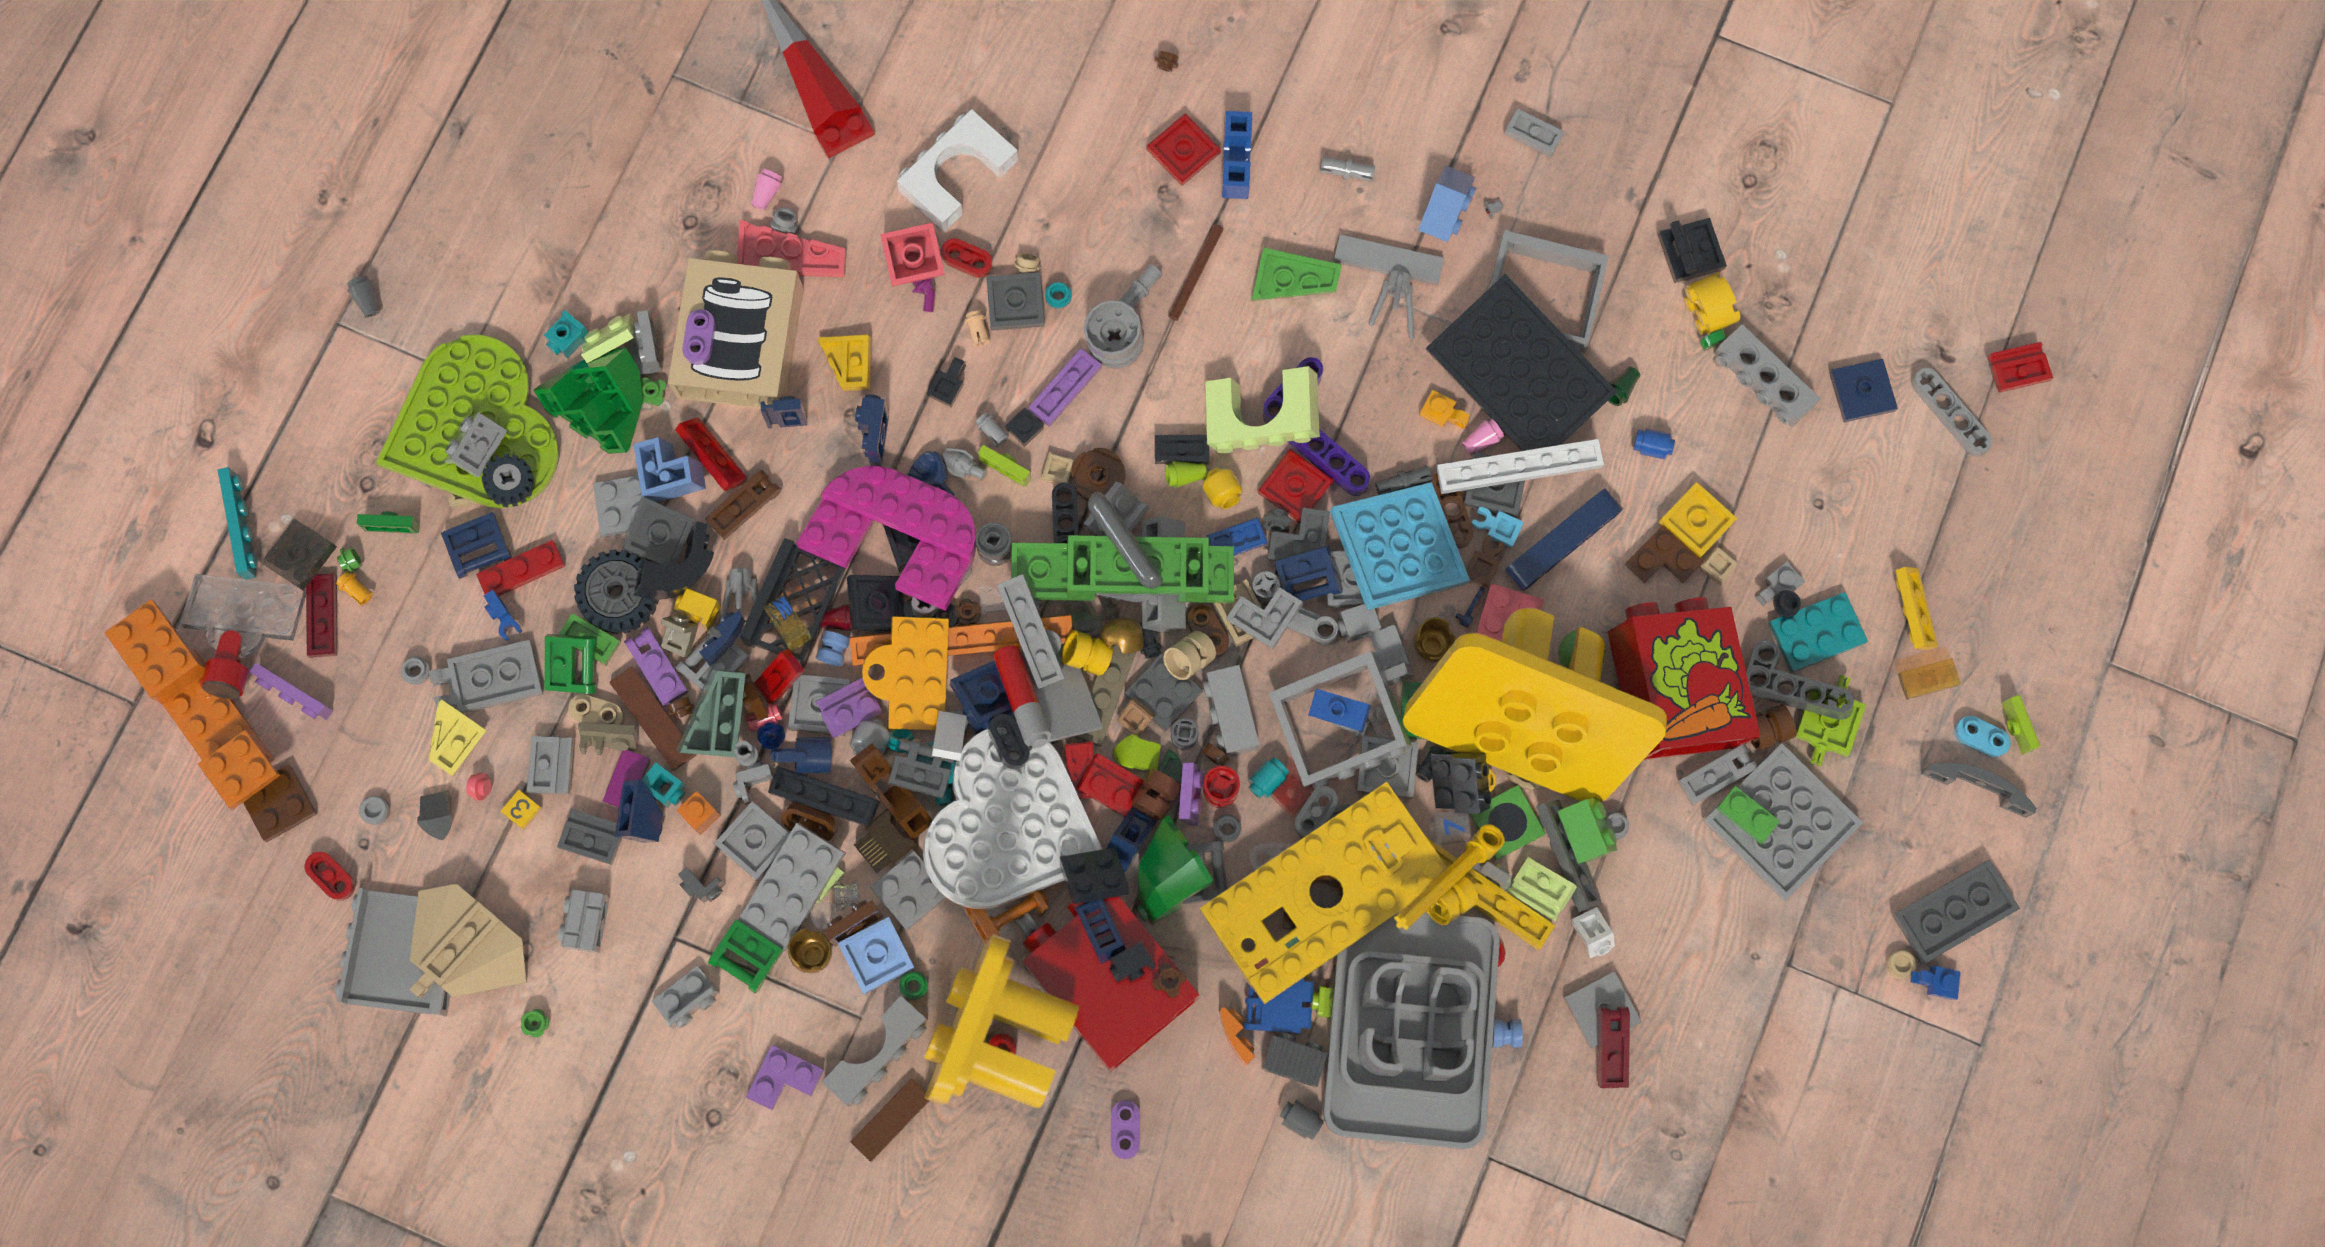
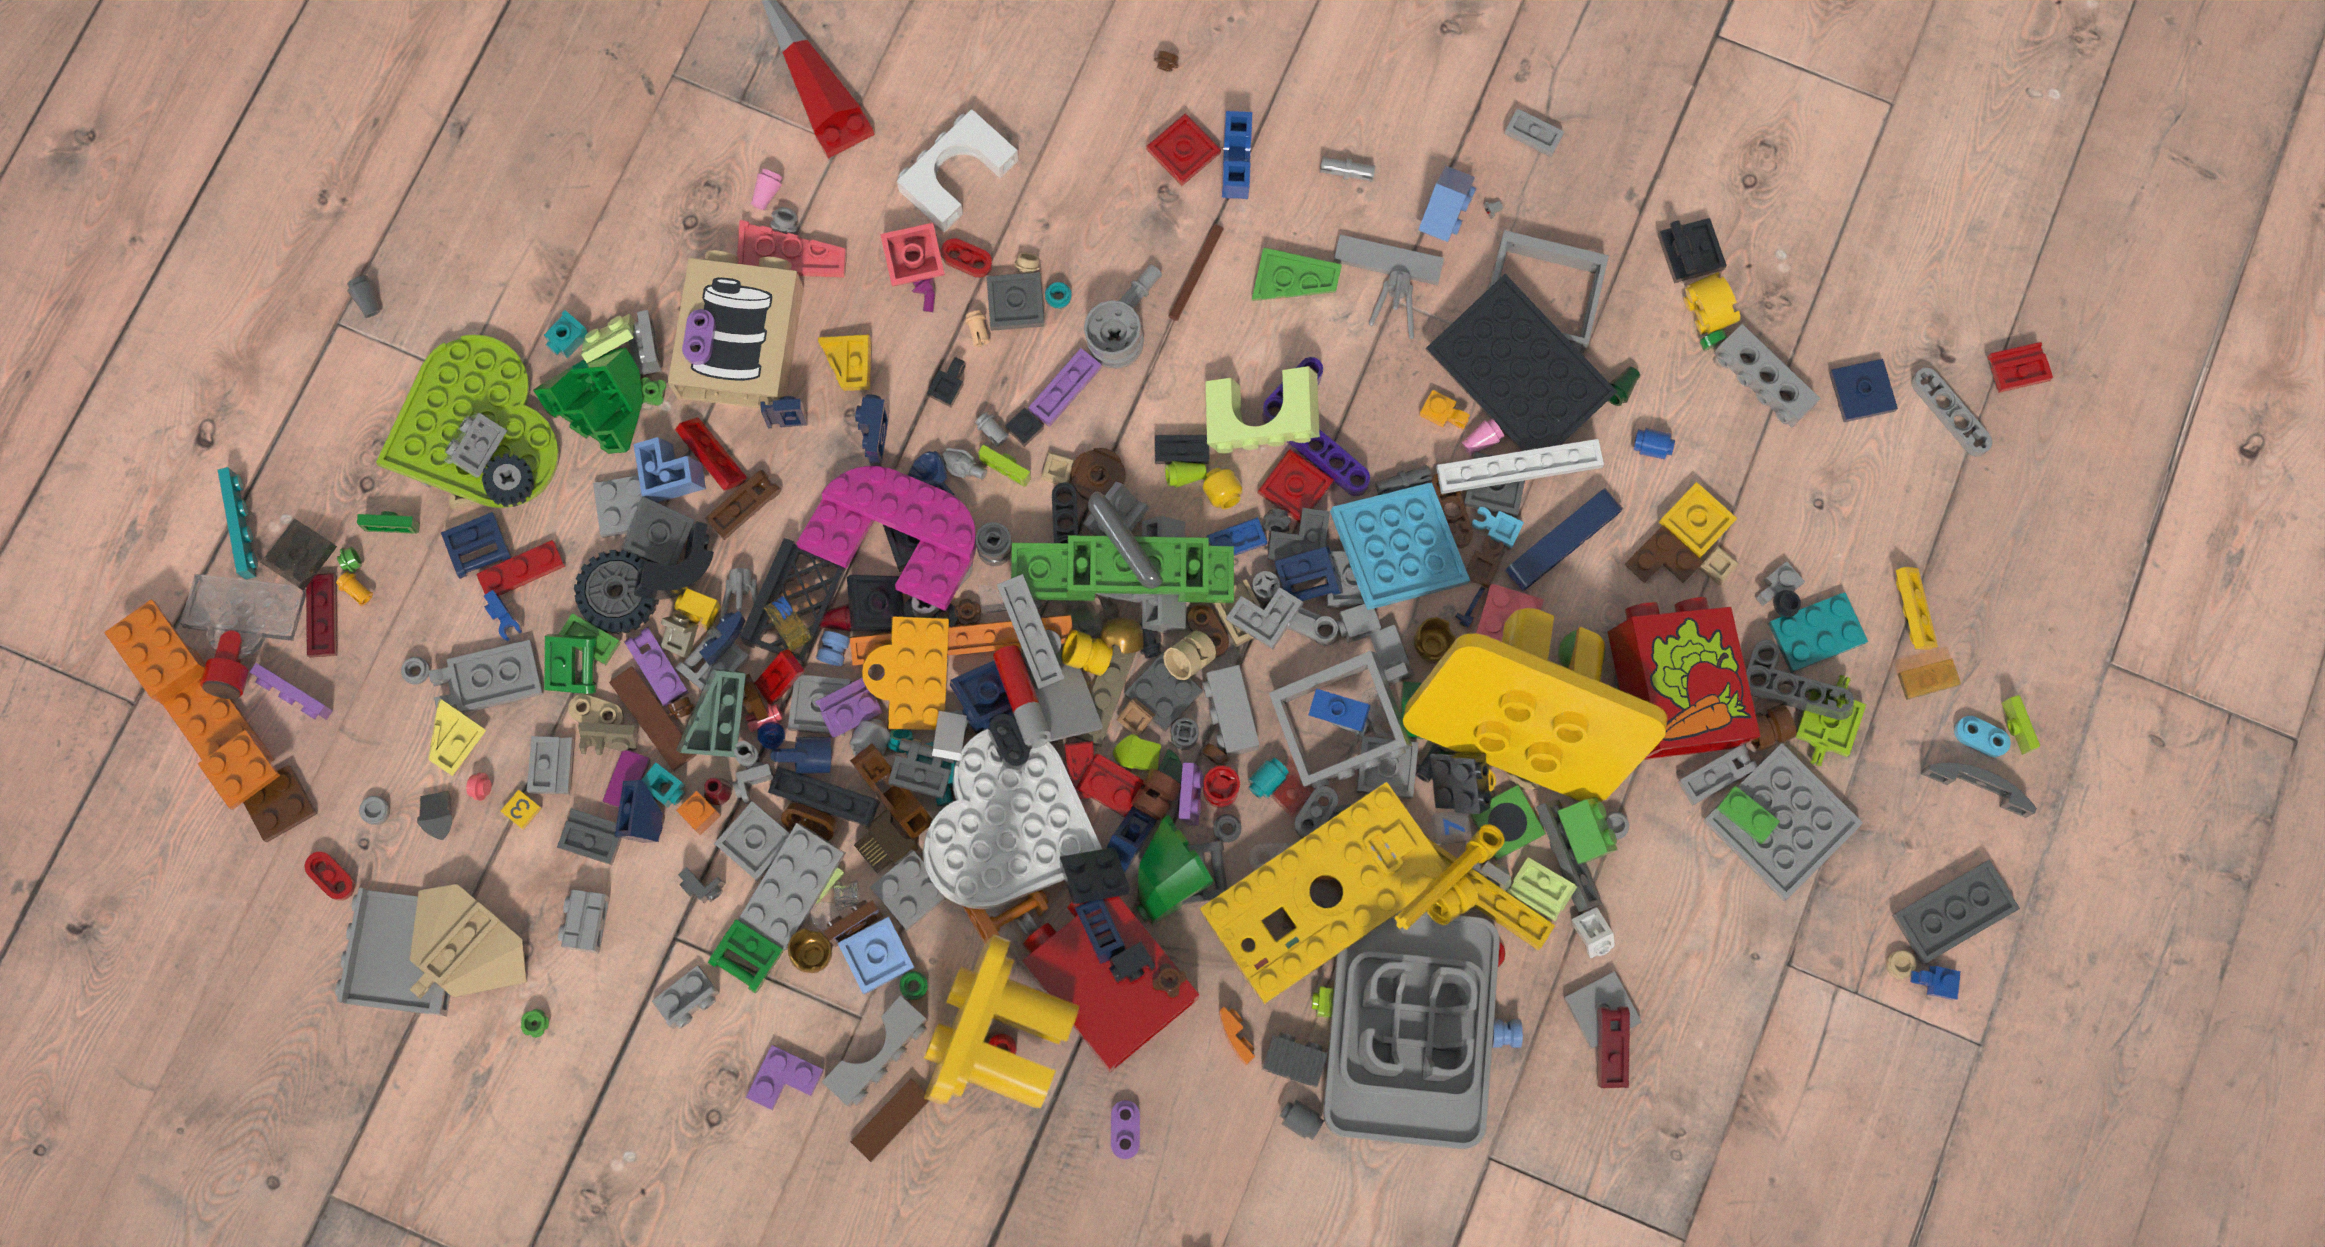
(719, 796): none -> dark red cone
(1283, 1012): blue plate -> none

